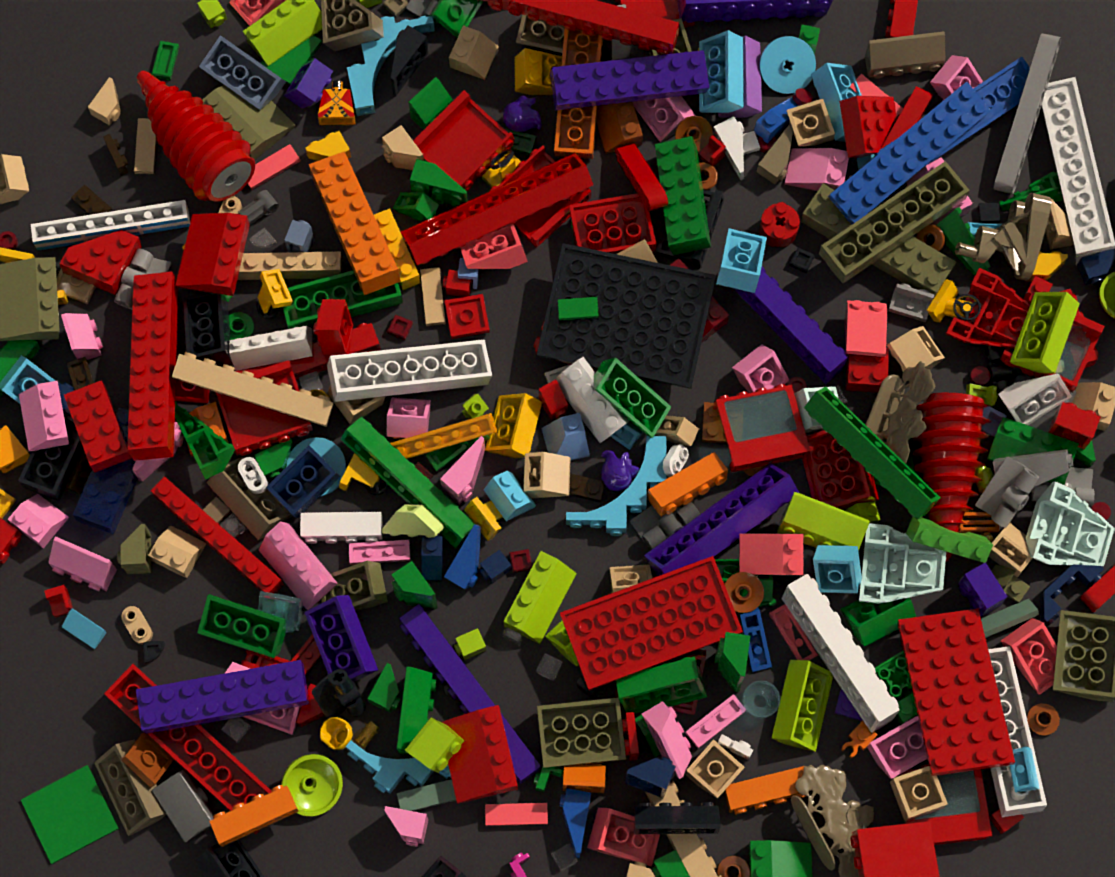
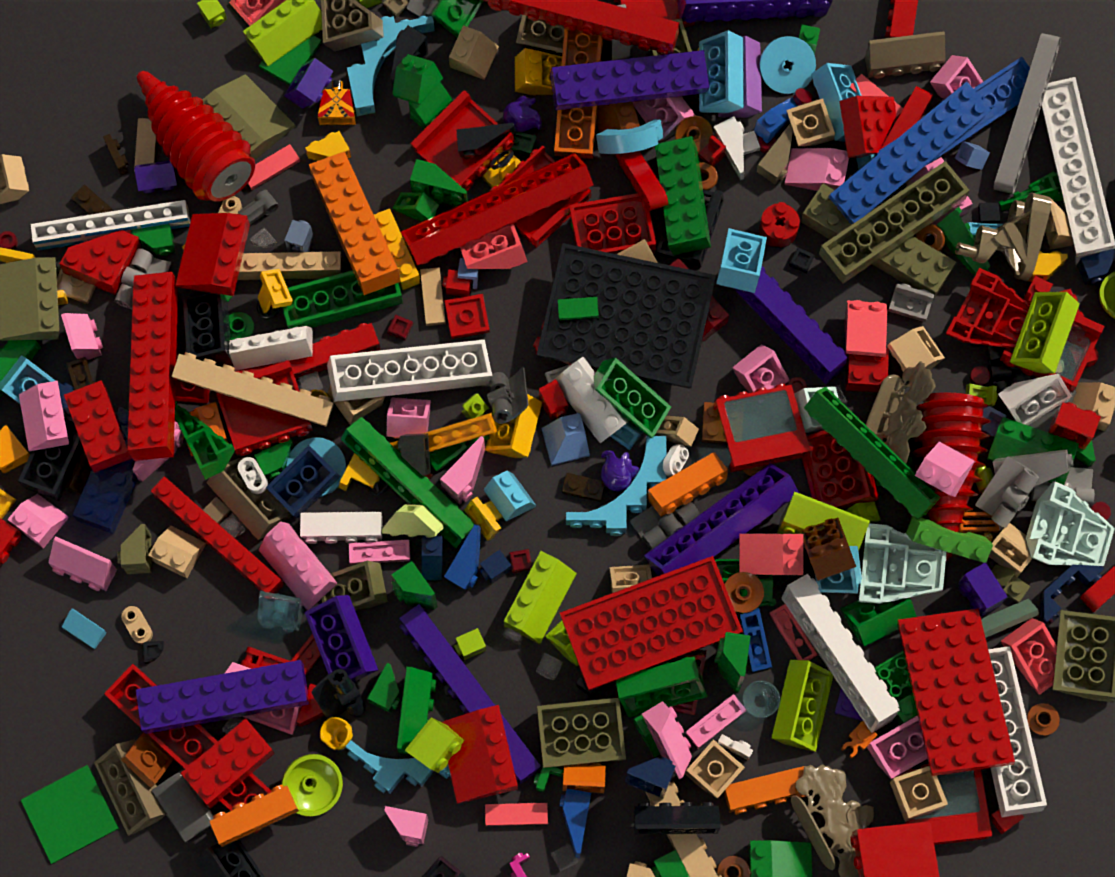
(59, 600): red panel -> none
(106, 103): tan slope -> none
(155, 176): none -> dark purple brick
(156, 239): none -> green slope
(165, 60): green tile -> none
(227, 763): none -> red brick
(242, 73): sand blue slope -> none
(242, 626): green slope -> none
(333, 326): red brick -> none
(368, 732): clear yellow pin -> none
(401, 149): tan slope -> none
(415, 79): none -> green slope
(415, 451): none -> pearl dark grey slope
(427, 796): sand green tile -> none
(478, 140): none -> black slope
(508, 396): none -> dark grey panel
(546, 475): tan slope -> none
(615, 836): coral slope -> none
(630, 140): none -> medium azure arch
(631, 742): red plate -> none
(827, 548): none -> reddish brown slope
(945, 469): none -> bright pink slope
(947, 304): yellow piece -> none
(972, 155): none -> medium blue panel
(1024, 770): medium azure slope -> none

